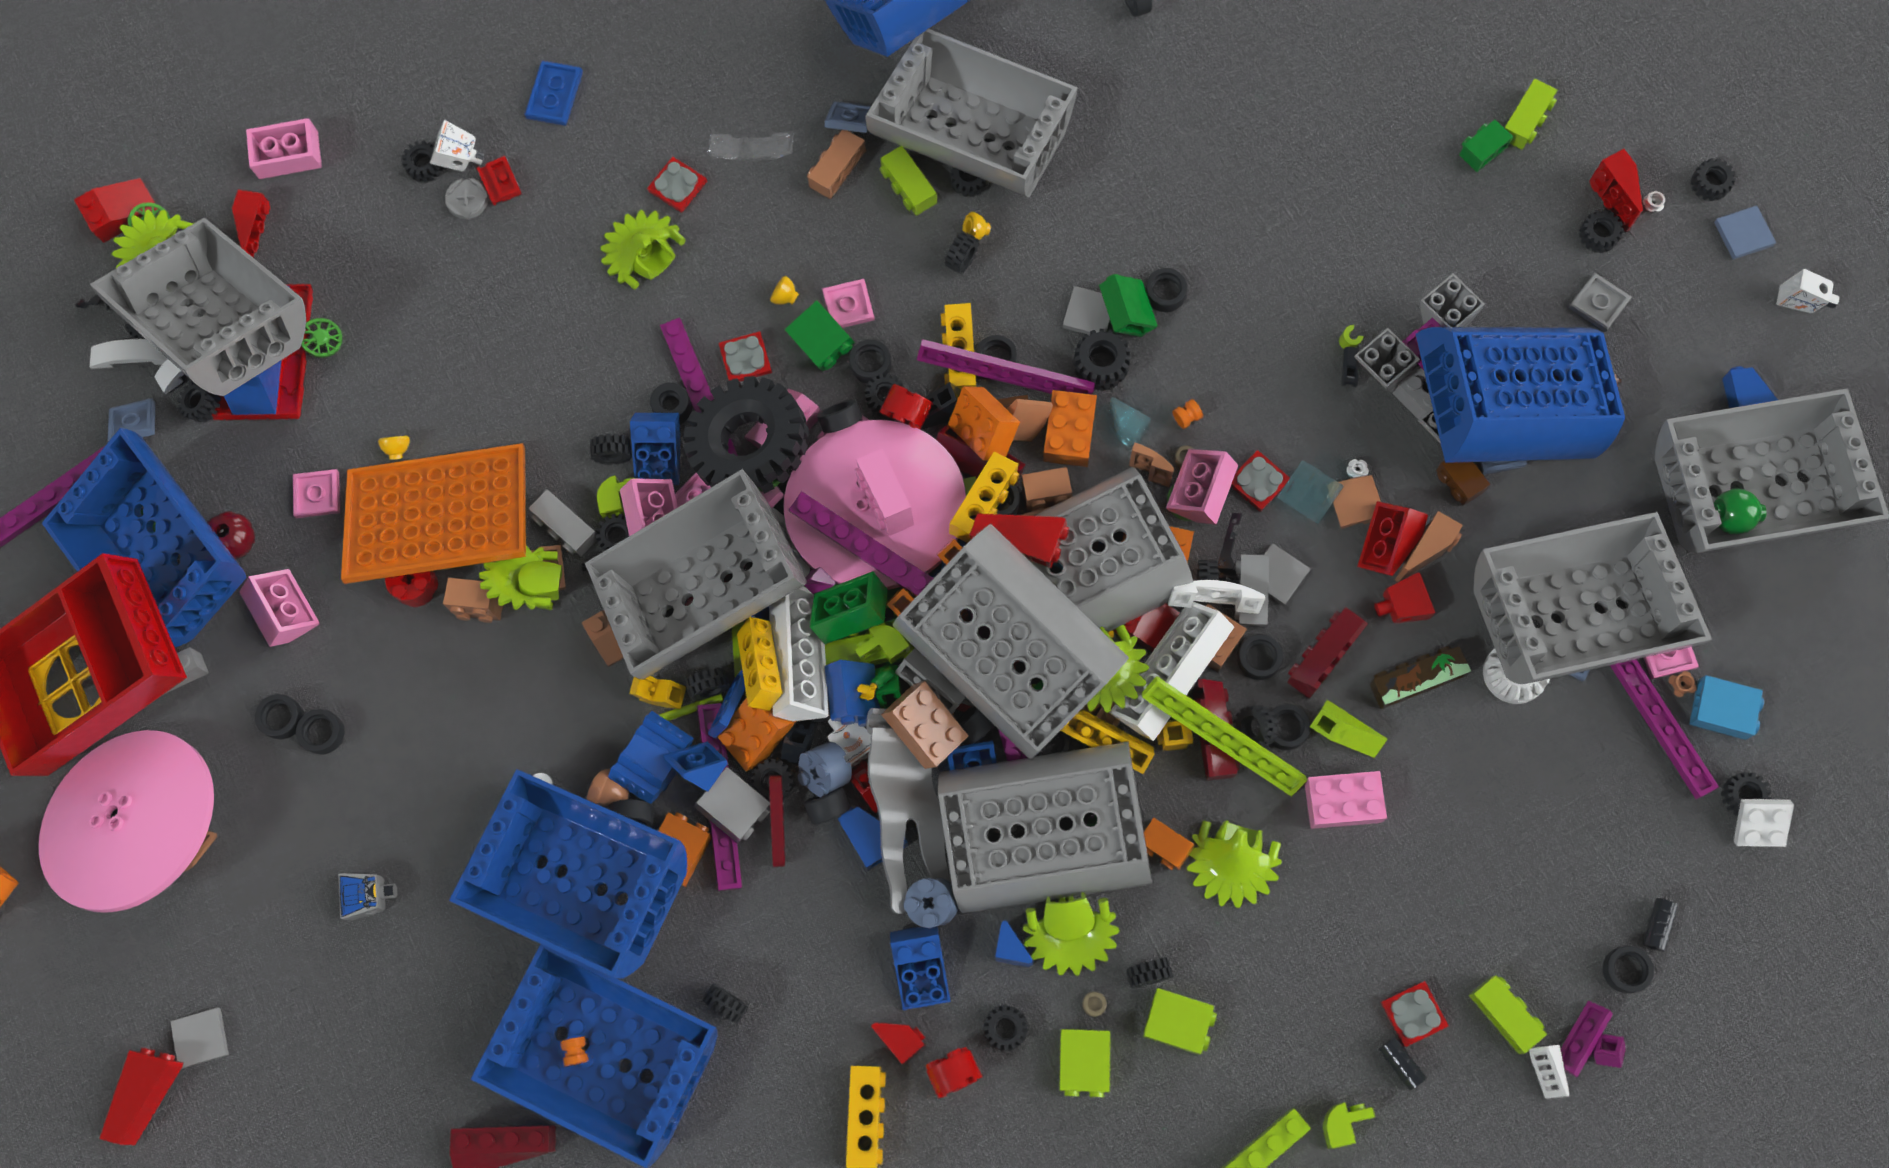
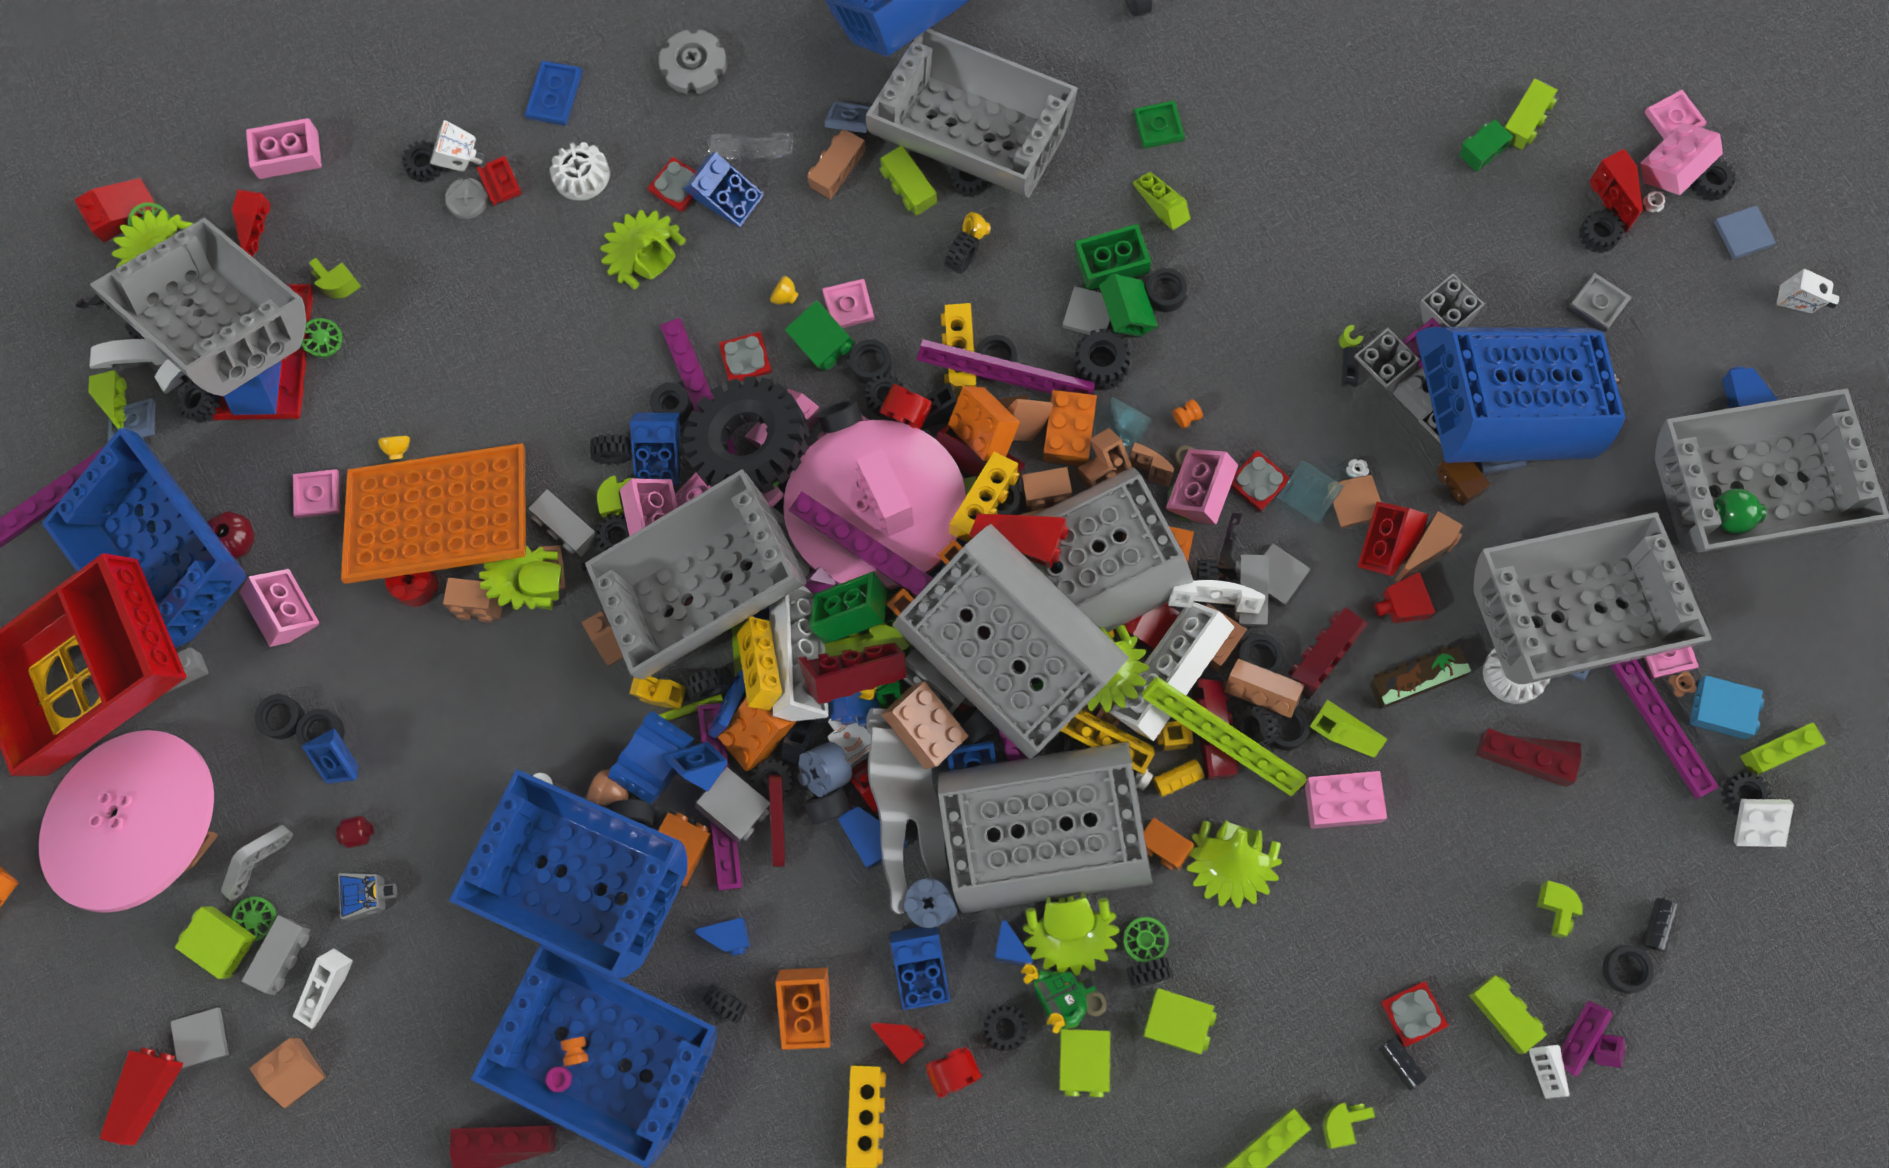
(109, 394): none -> lime slope
(215, 942): none -> lime brick
(247, 856): none -> light grey beam
(254, 918): none -> bright green wheel
(276, 955): none -> light grey brick
(288, 1072): none -> nougat slope
(322, 986): none -> white slope
(332, 758): none -> blue slope
(335, 283): none -> lime brick
(354, 832): none -> dark red head
(558, 1079): none -> dark pink tile
(580, 177): none -> white gear
(692, 61): none -> light grey piece
(723, 189): none -> blue slope
(728, 936): none -> blue slope
(804, 1008): none -> orange slope
(852, 671): none -> dark red wedge
(1060, 996): none -> green torso
(1110, 459): none -> nougat brick
(1112, 253): none -> green brick
(1143, 780): none -> white plate
(1146, 939): none -> bright green wheel
(1158, 124): none -> green tile
(1164, 201): none -> lime slope
(1178, 778): none -> yellow axle
(1264, 688): none -> nougat brick
(1542, 758): none -> dark red wedge
(1564, 902): none -> lime brick
(1672, 111): none -> bright pink tile
(1681, 158): none -> bright pink brick
(1783, 749): none -> lime brick

